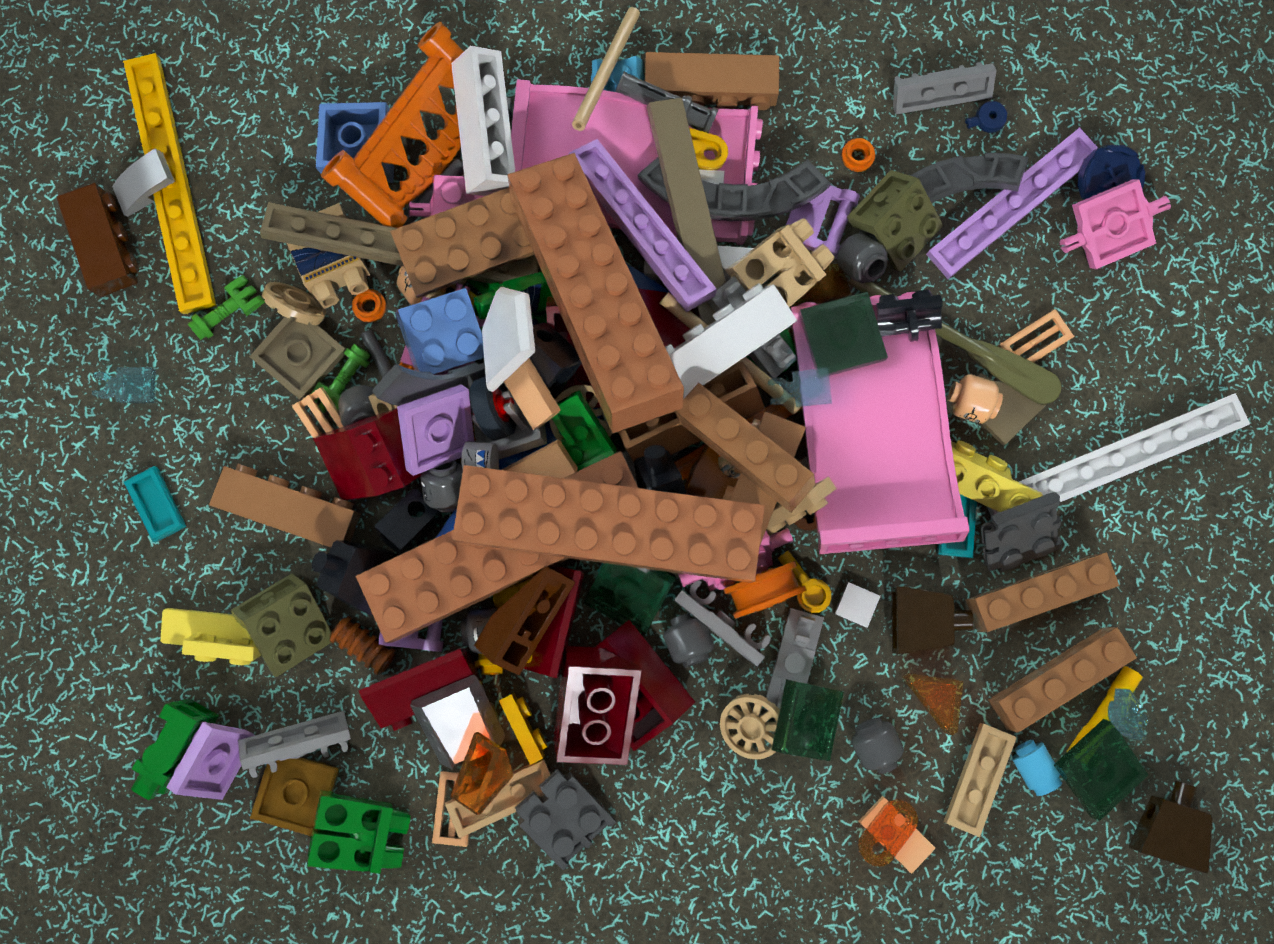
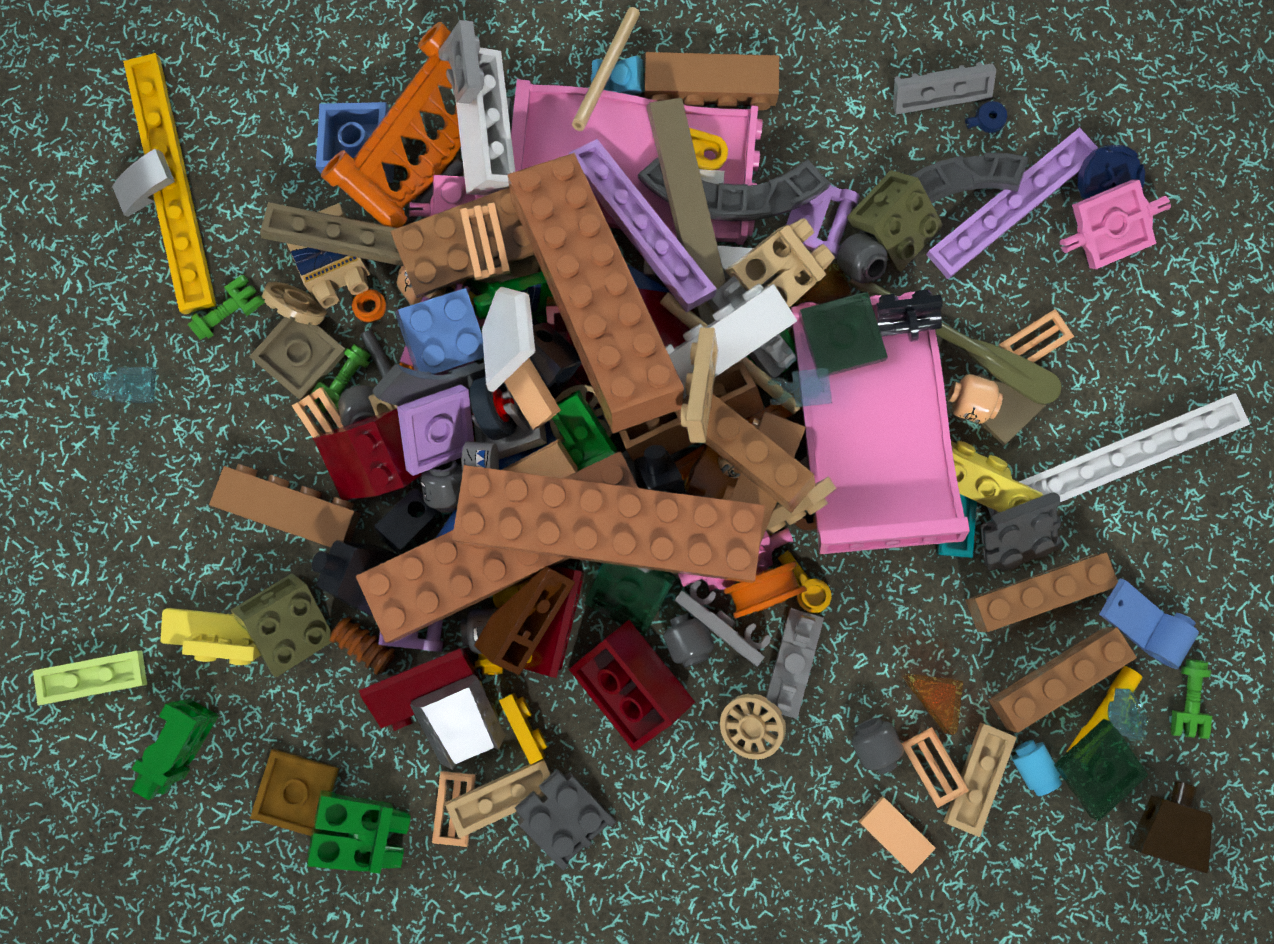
(90, 677): none -> yellowish green plate
(98, 239): reddish brown brick -> none
(155, 504): teal tile -> none
(209, 762): lavender plate -> none
(293, 742): light grey plate -> none
(462, 53): none -> light grey wing
(478, 212): none -> light nougat tile
(482, 774): clear orange slope -> none
(595, 707): dark red slope -> none
(644, 92): dark grey pin -> none
(700, 385): none -> tan plate
(807, 720): clear green plate -> none
(857, 605): white tile -> none
(858, 145): orange plate -> none
(886, 831): clear orange plate -> none
(919, 739): none -> light nougat tile
(925, 620): dark brown torso -> none
(1156, 633): none -> medium blue door
(1191, 715): none -> bright green hinge

